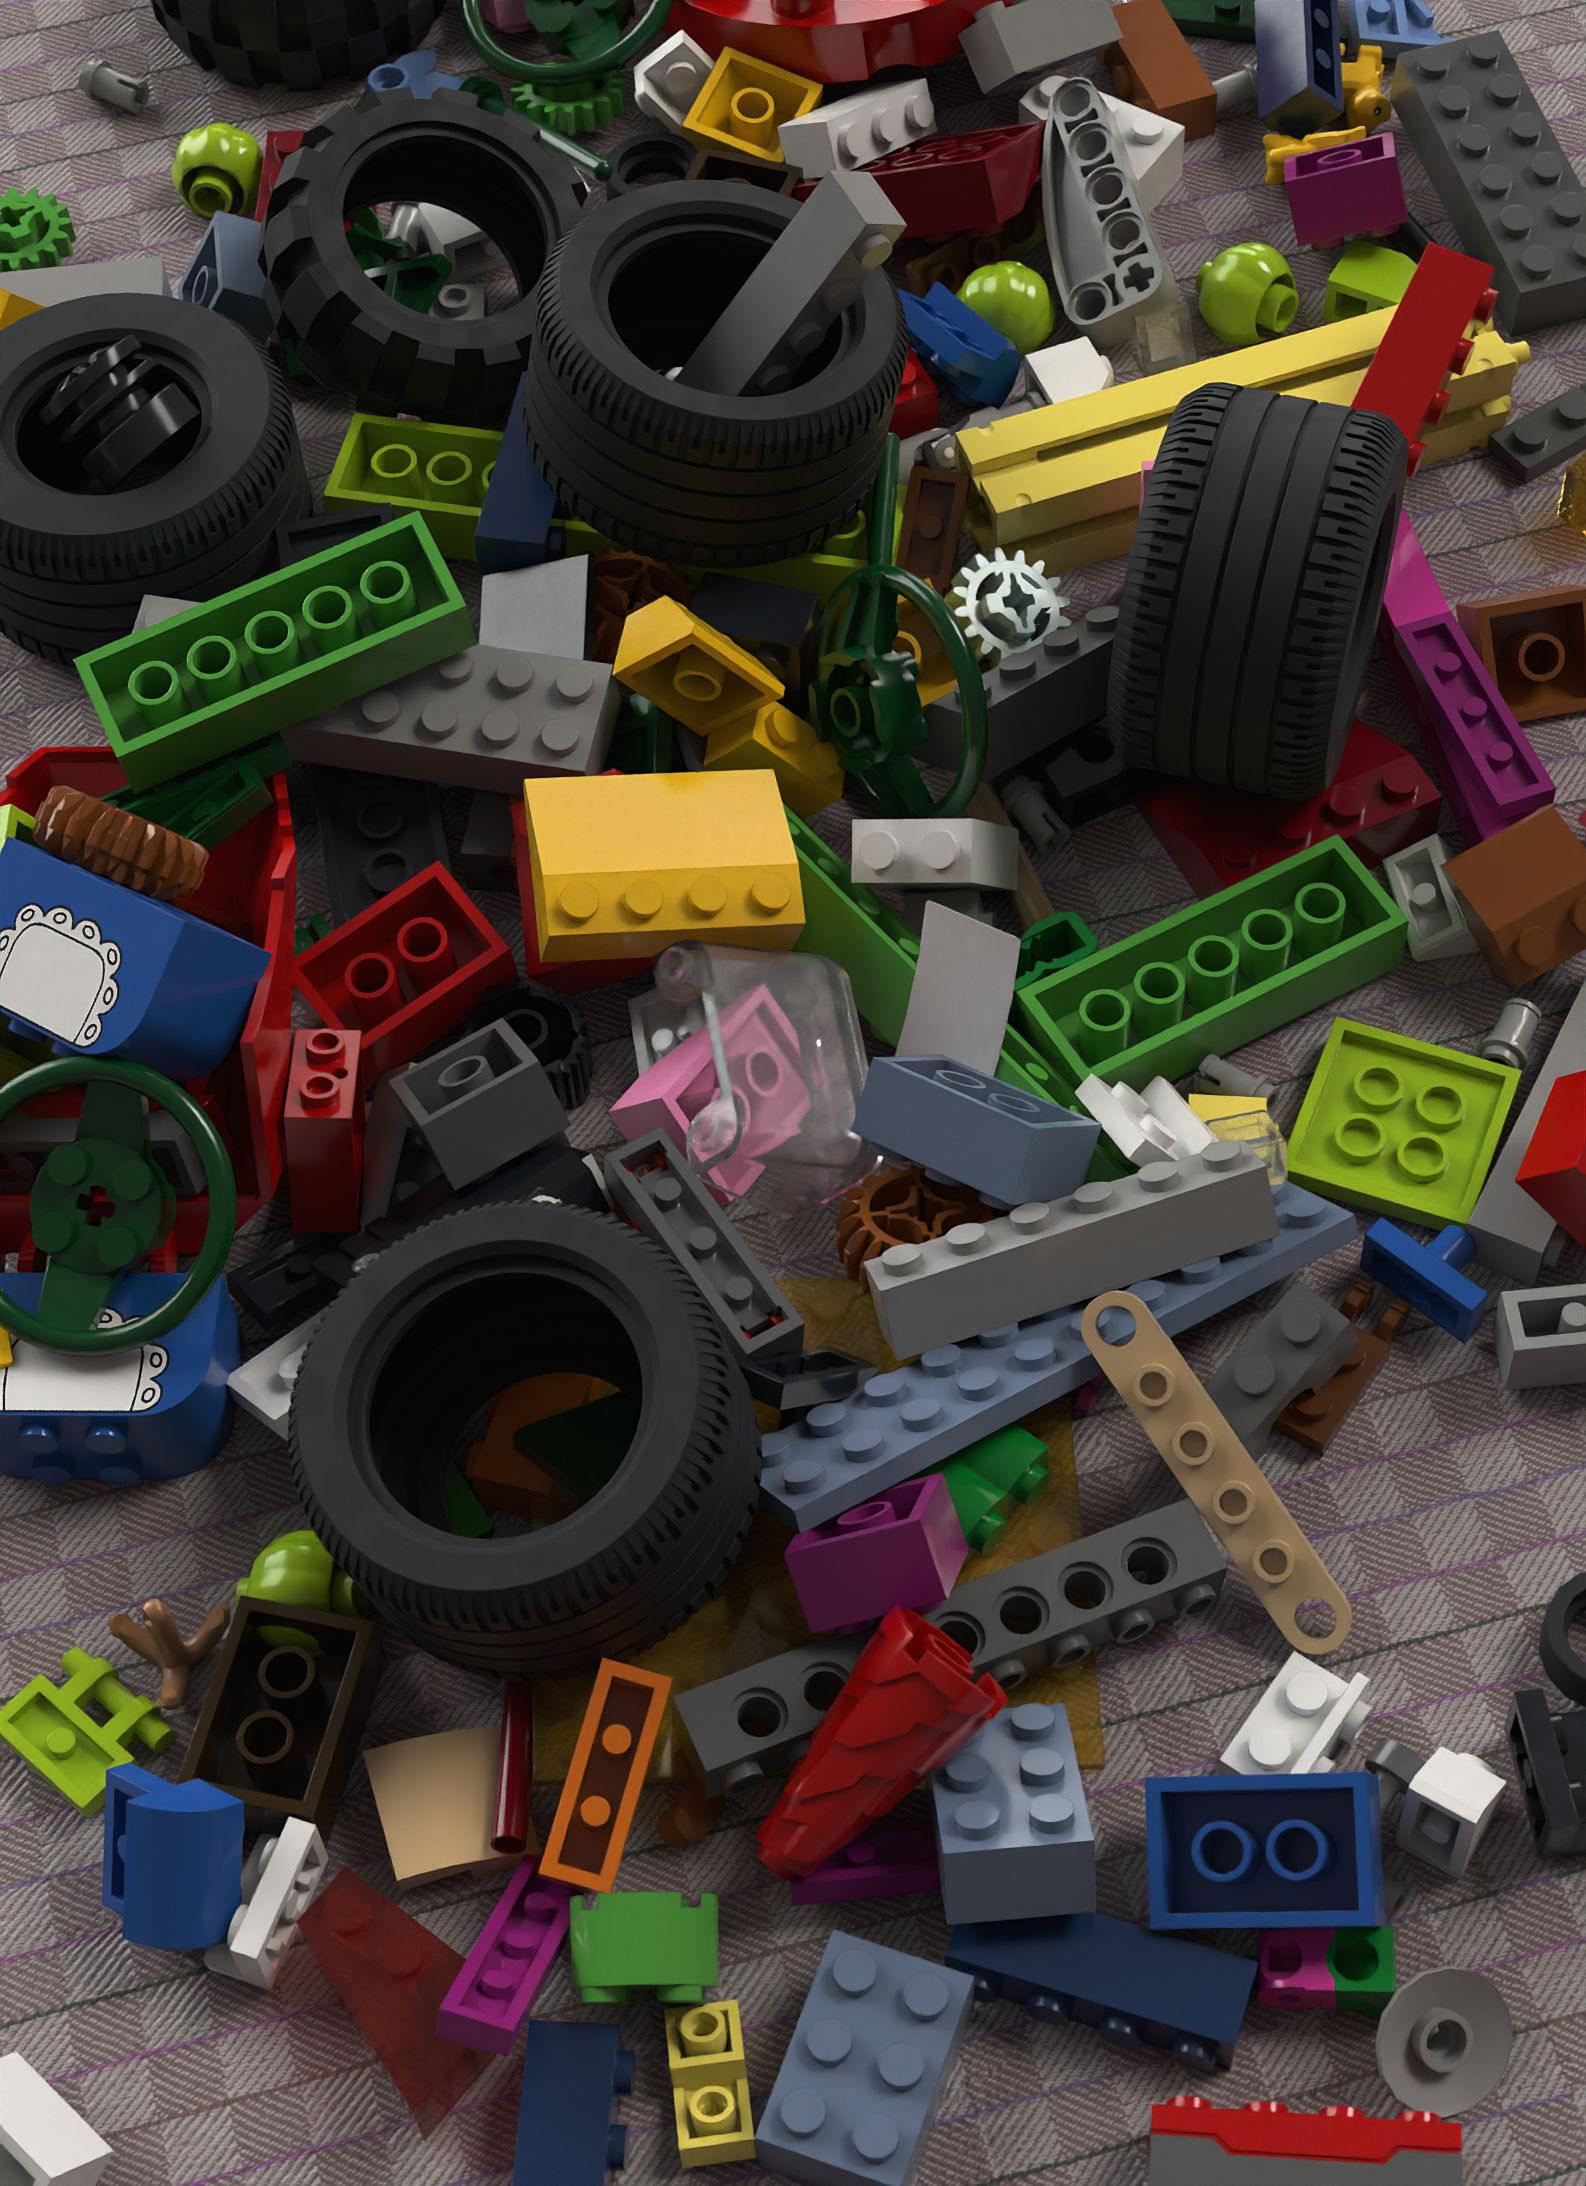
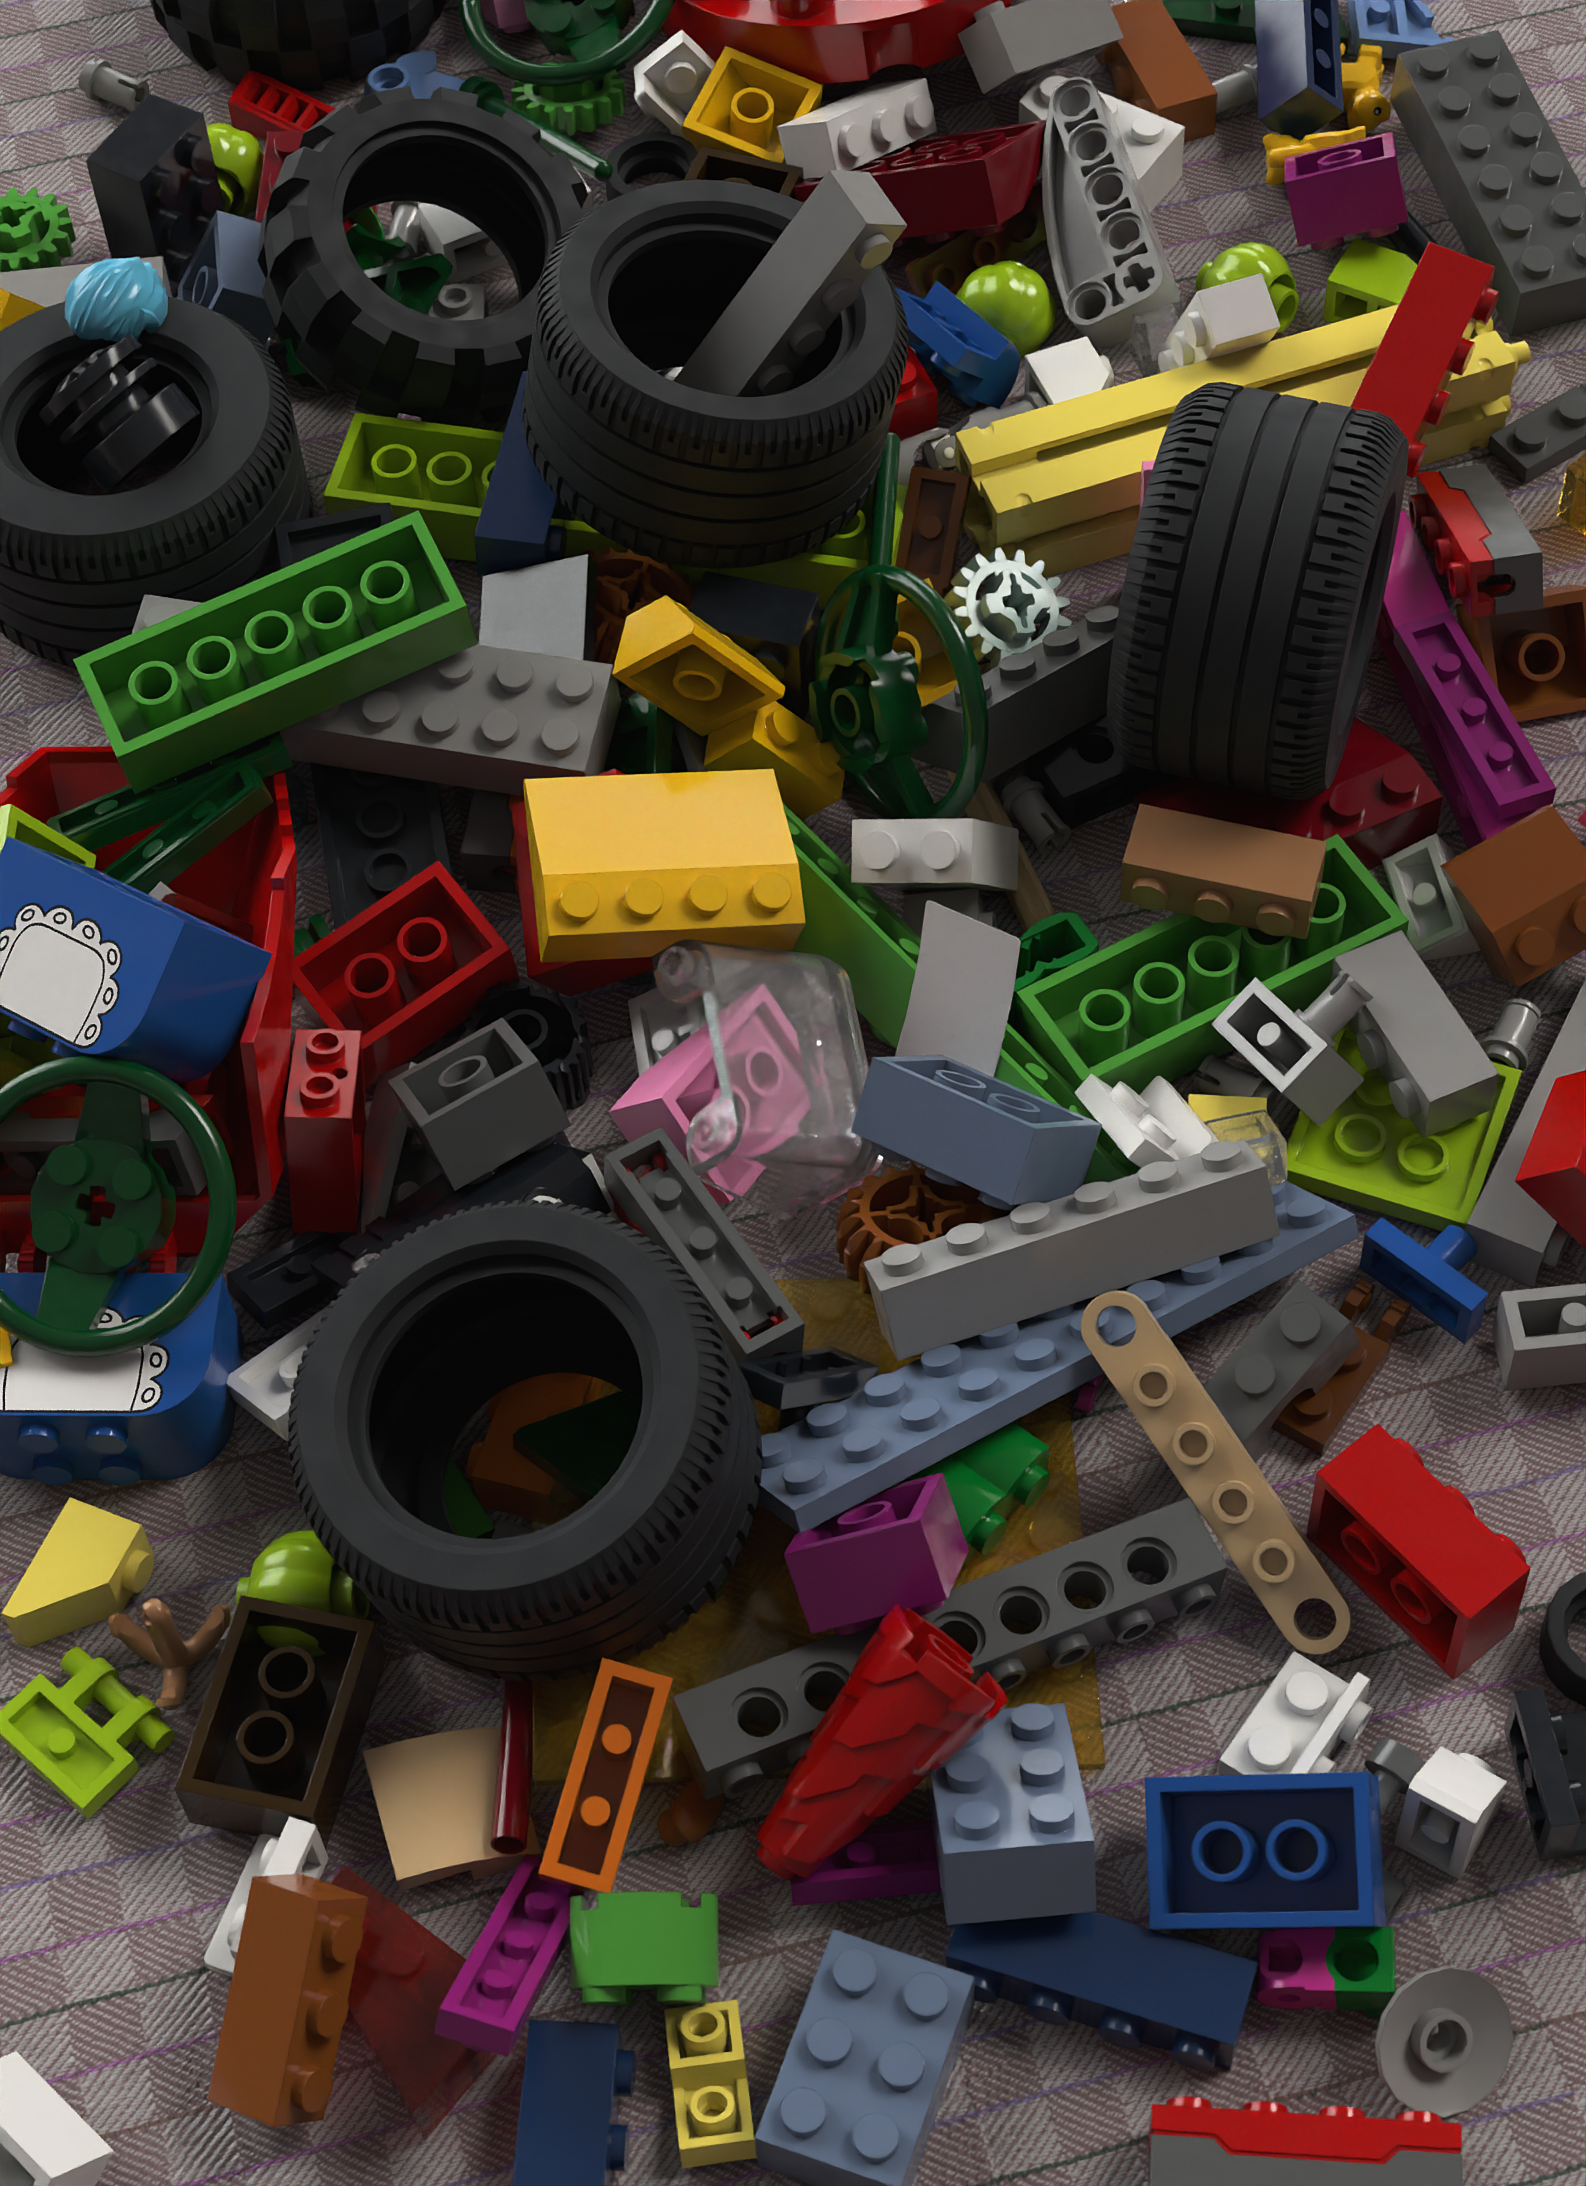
(79, 1574): none -> light yellow slope
(116, 300): none -> medium azure hair
(119, 844): dark orange gear -> none
(156, 185): none -> black brick
(171, 1859): blue brick -> none
(259, 96): none -> red slope
(287, 1999): none -> dark orange brick
(1221, 323): none -> white brick
(1222, 871): none -> medium nougat brick
(1297, 1047): none -> light grey brick
(1416, 1037): none -> light grey brick
(1417, 1550): none -> red brick
(1478, 540): none -> piece

